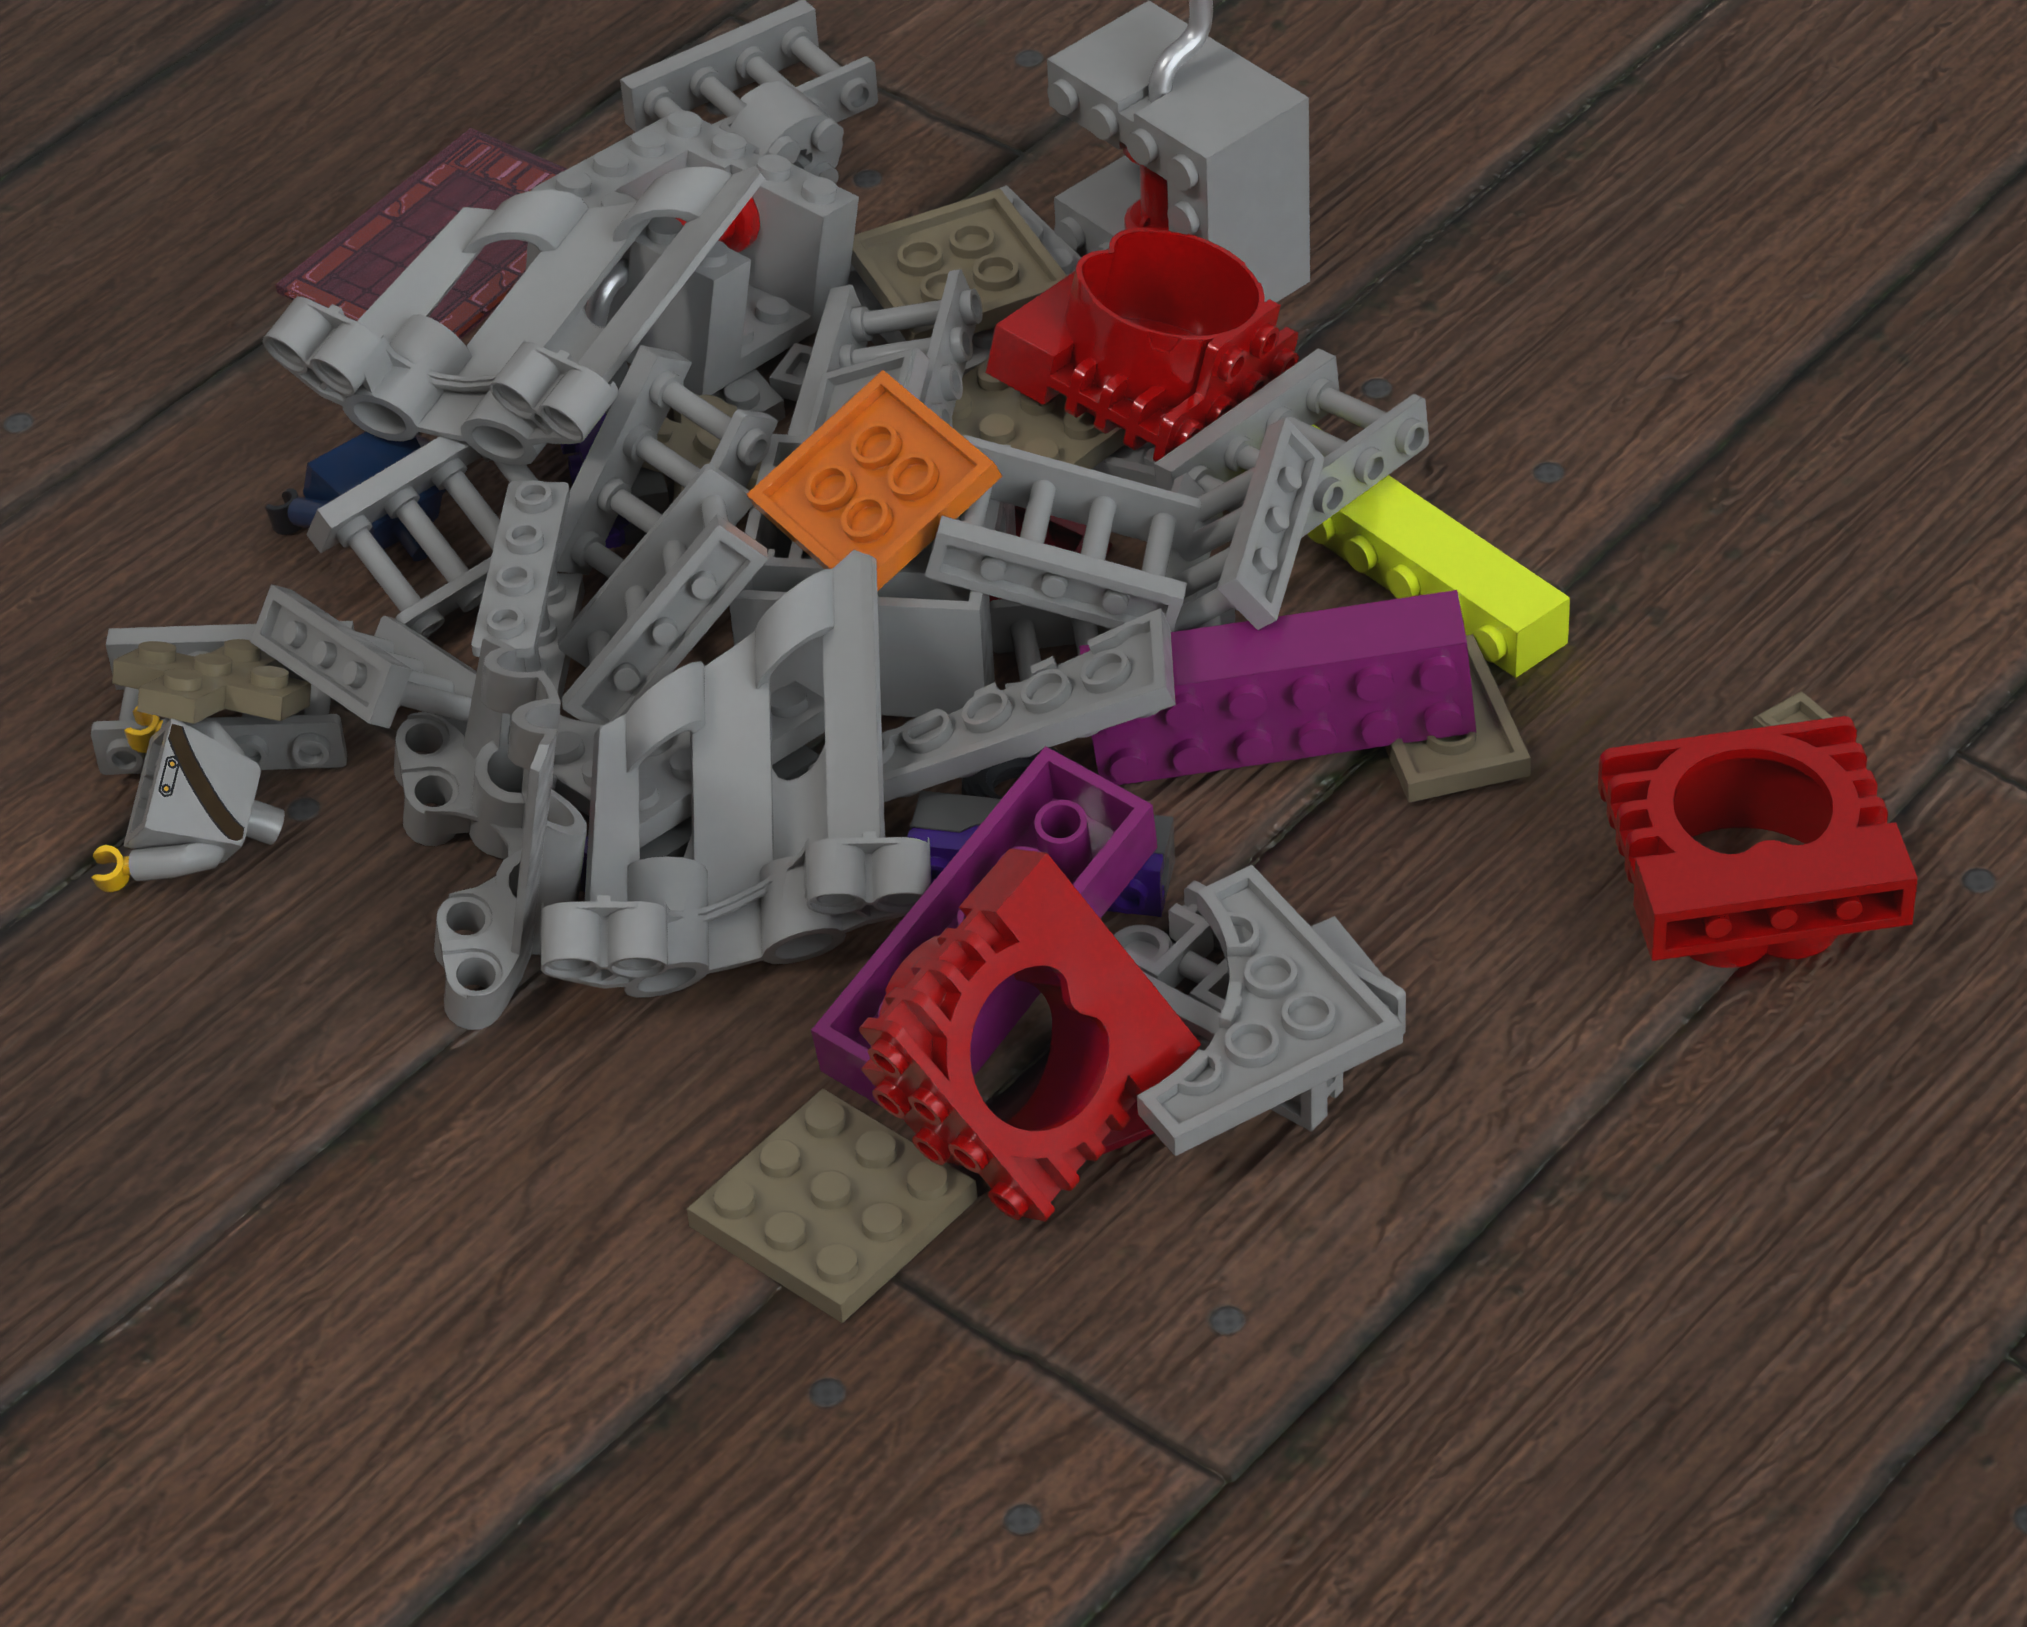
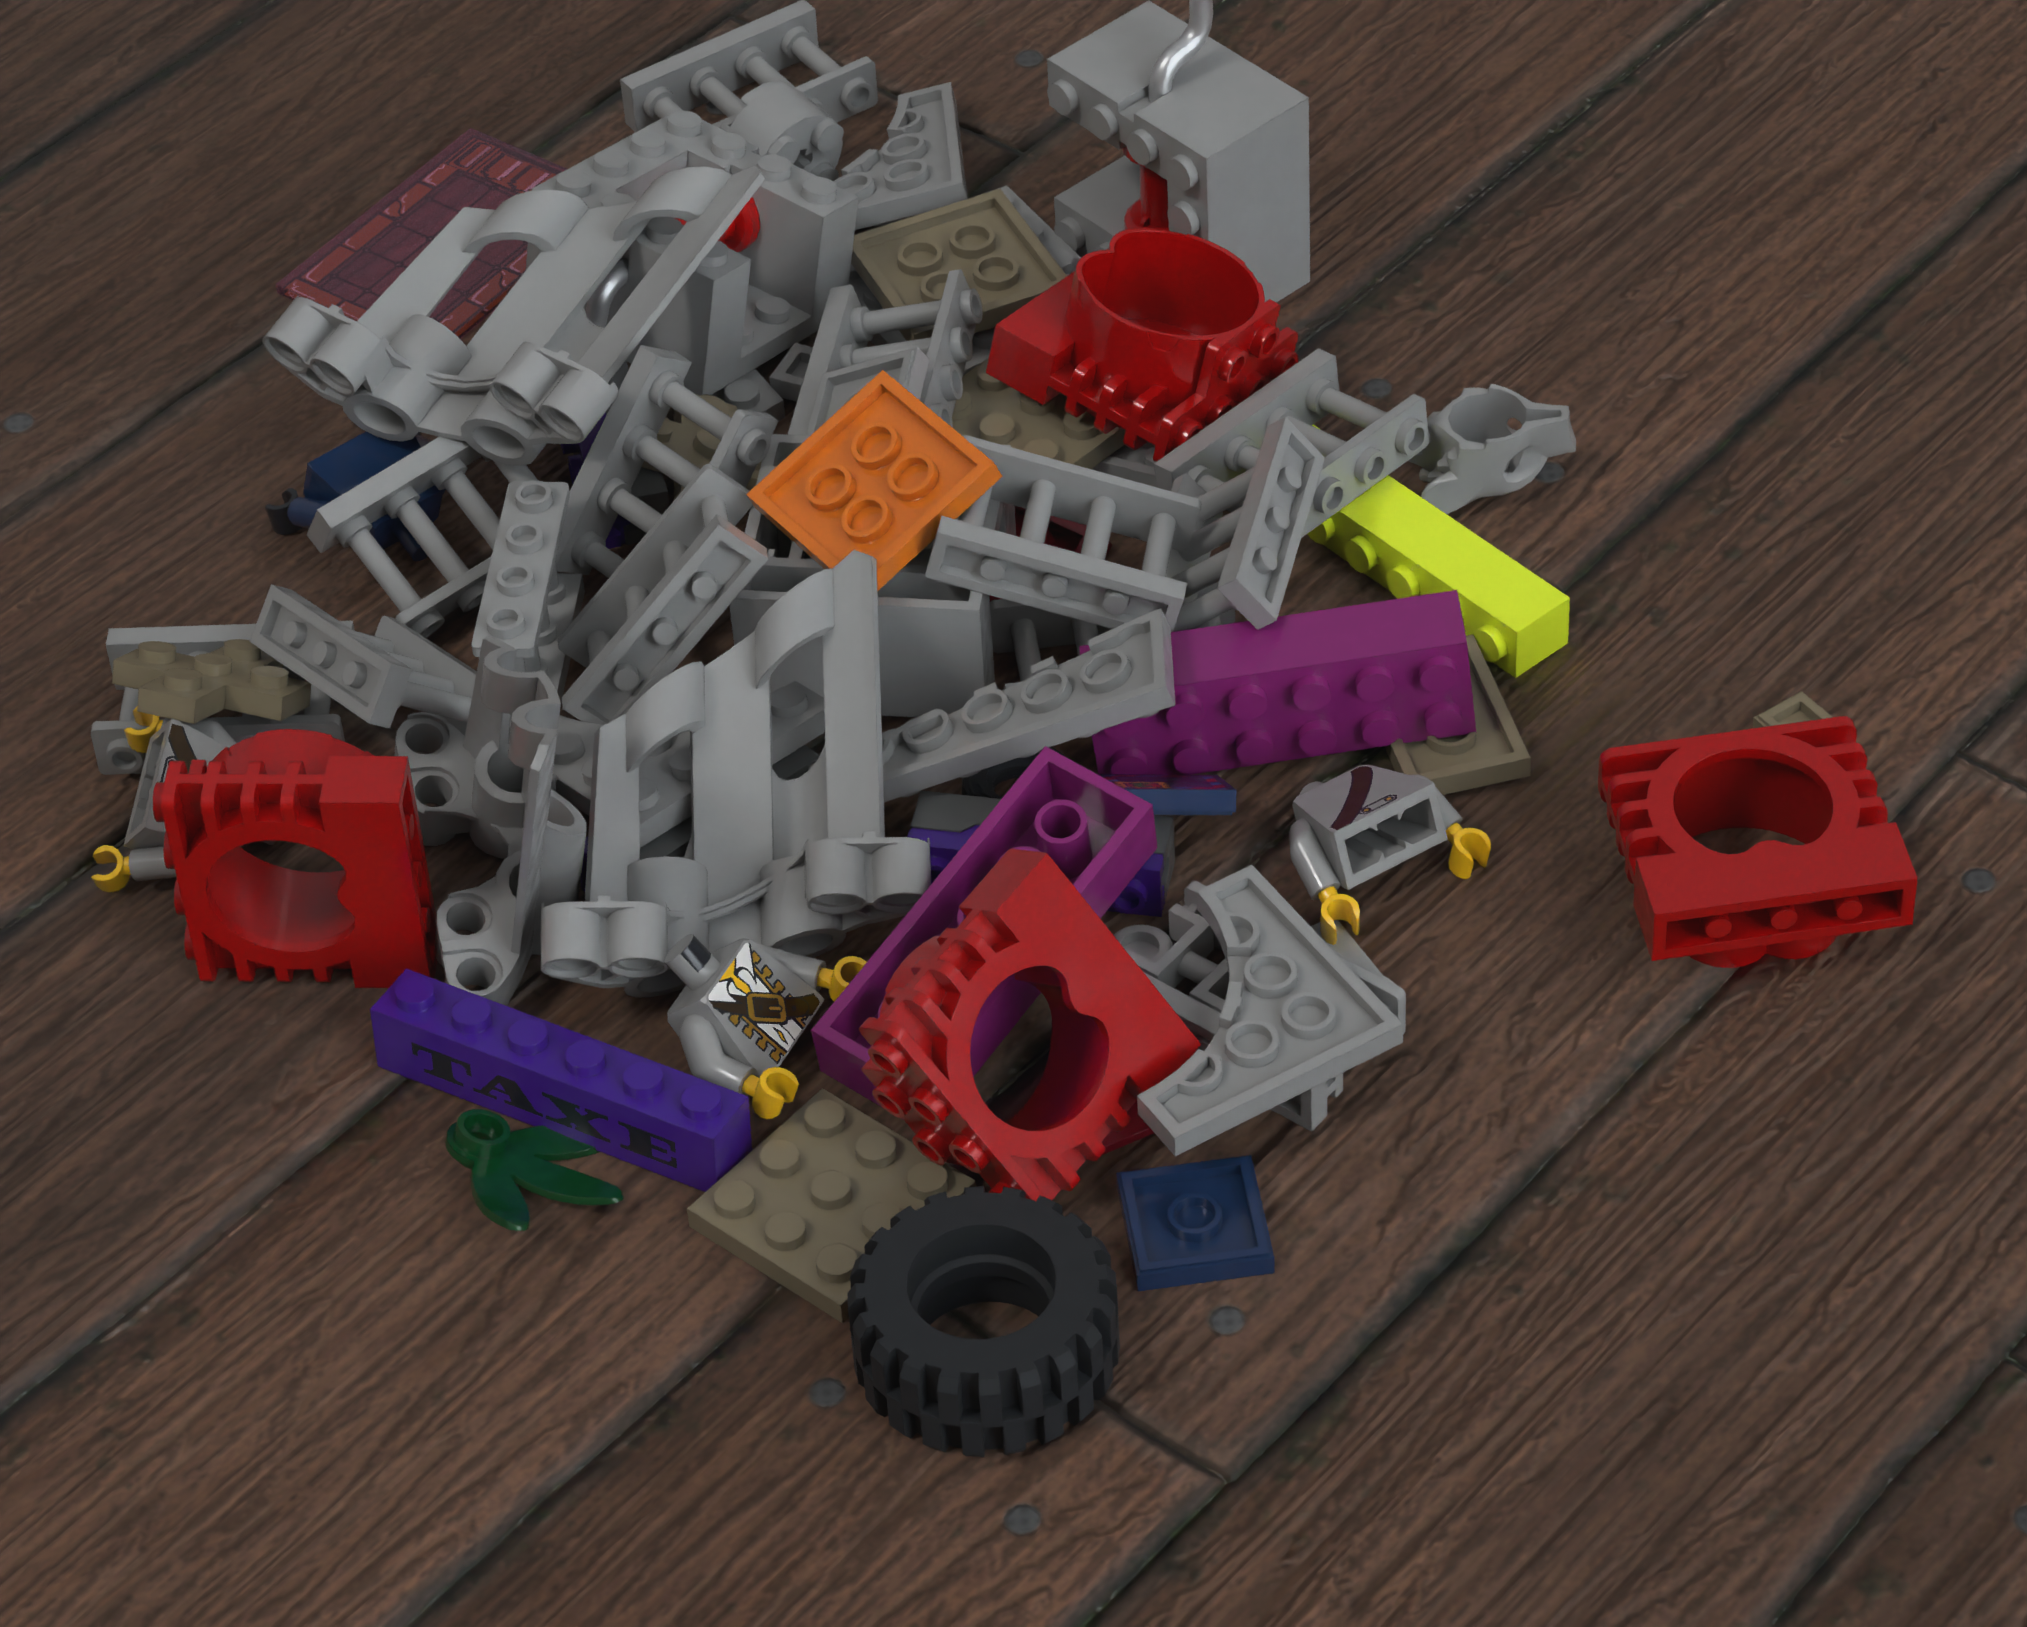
(261, 915): none -> red hose
(502, 1158): none -> dark green plant
(560, 1080): none -> dark purple brick
(747, 1012): none -> torso
(917, 165): none -> light grey plate
(991, 1388): none -> black tyre
(1180, 793): none -> dark blue tile
(1195, 1223): none -> dark blue tile
(1368, 825): none -> light grey torso
(1479, 455): none -> light grey piece

